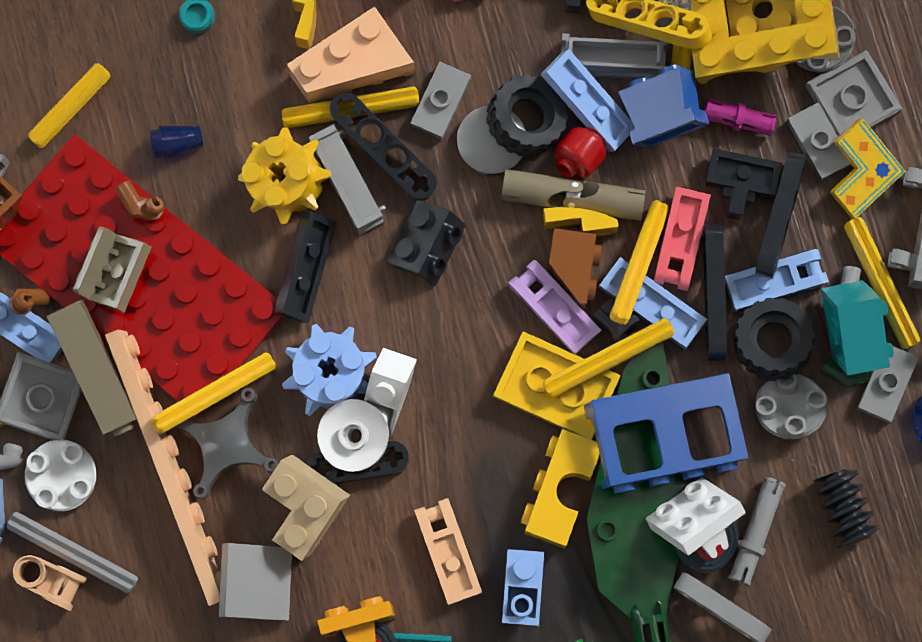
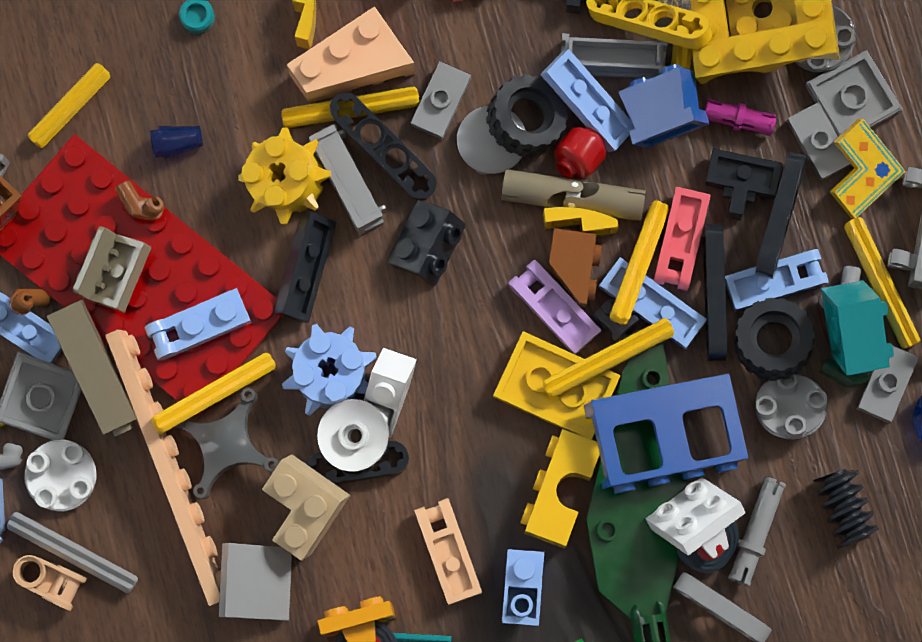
(198, 324): none -> light blue plate

